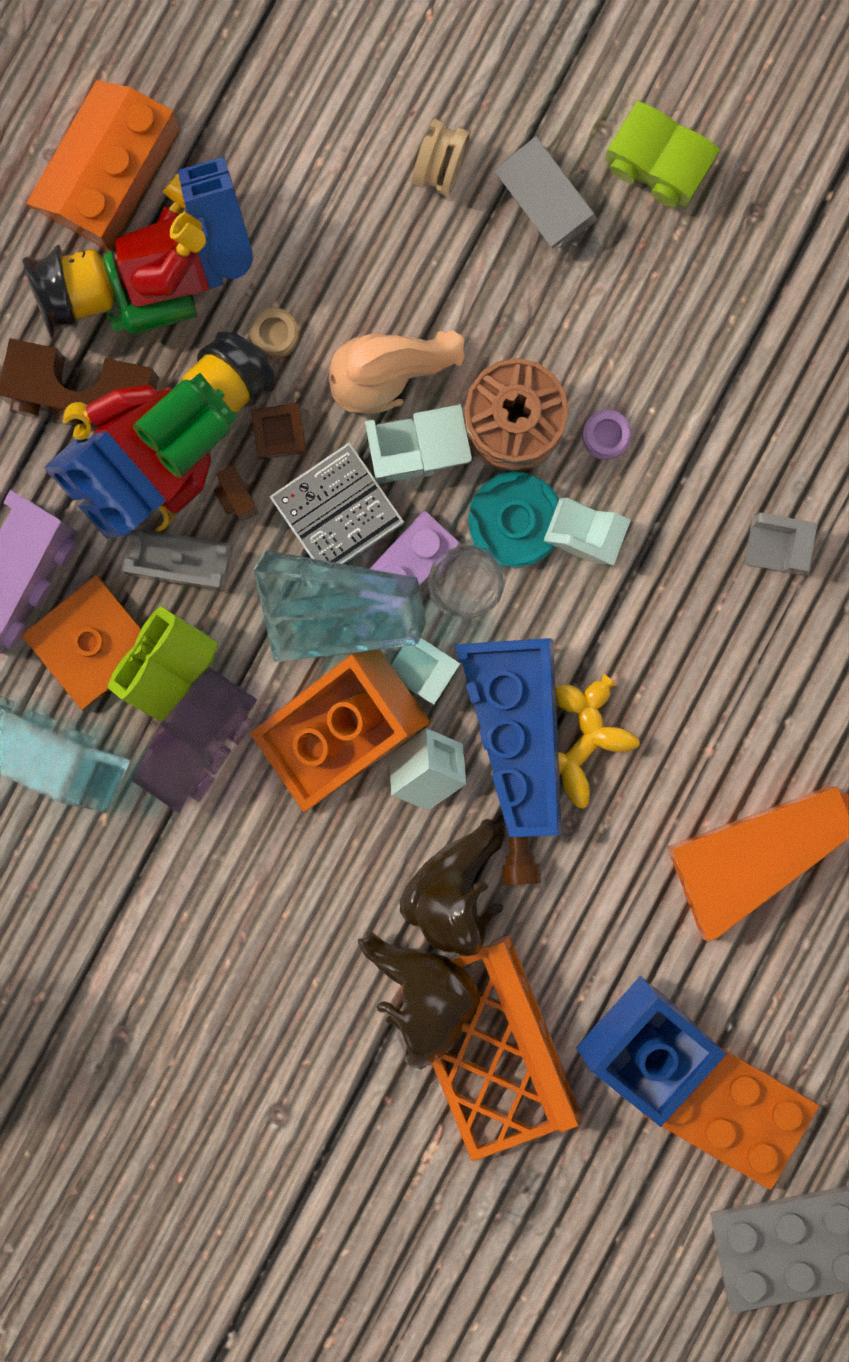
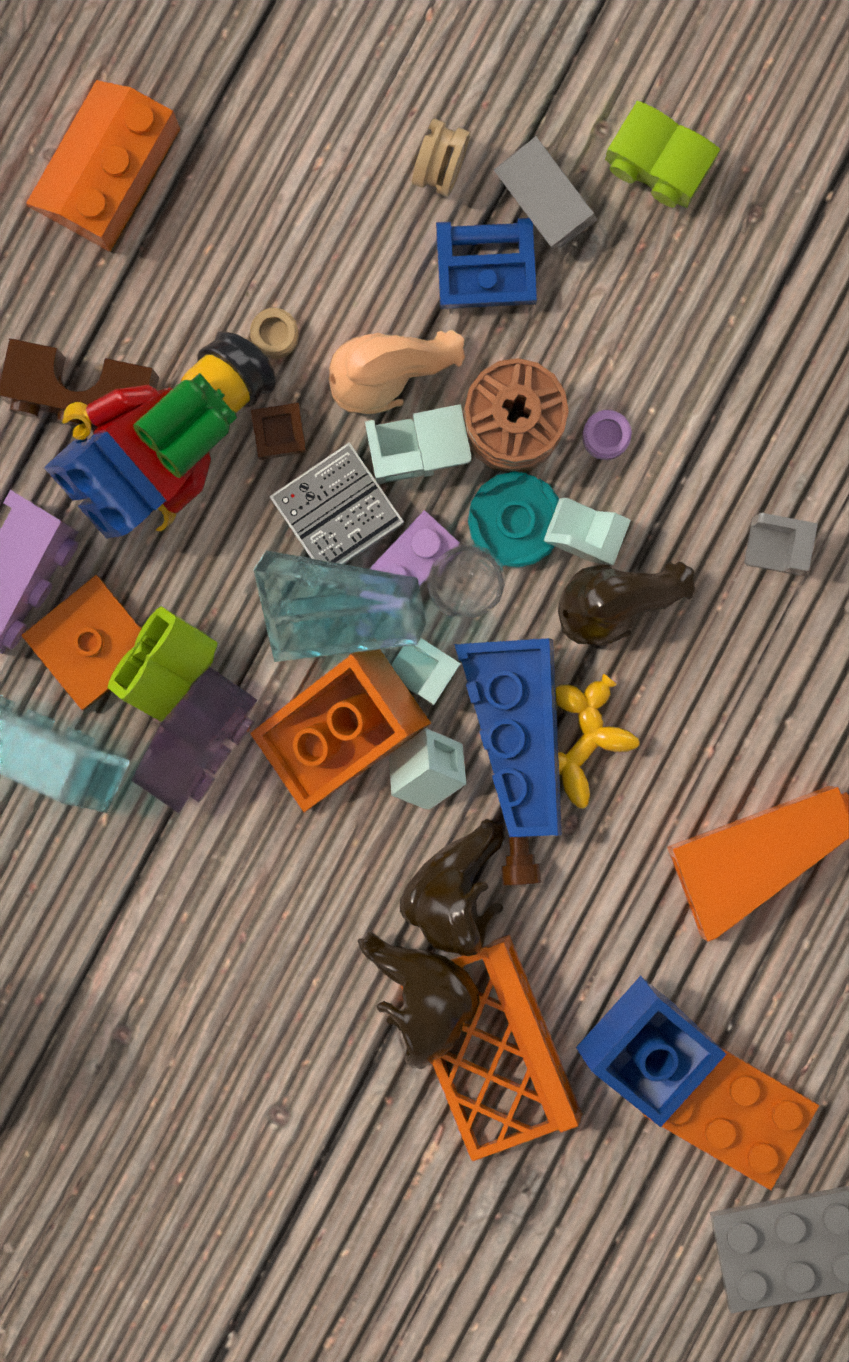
(154, 265): piece -> none
(178, 559): light grey hinge -> none
(234, 495): reddish brown plate -> none
(486, 278): none -> blue plate
(606, 602): none -> dark brown piece

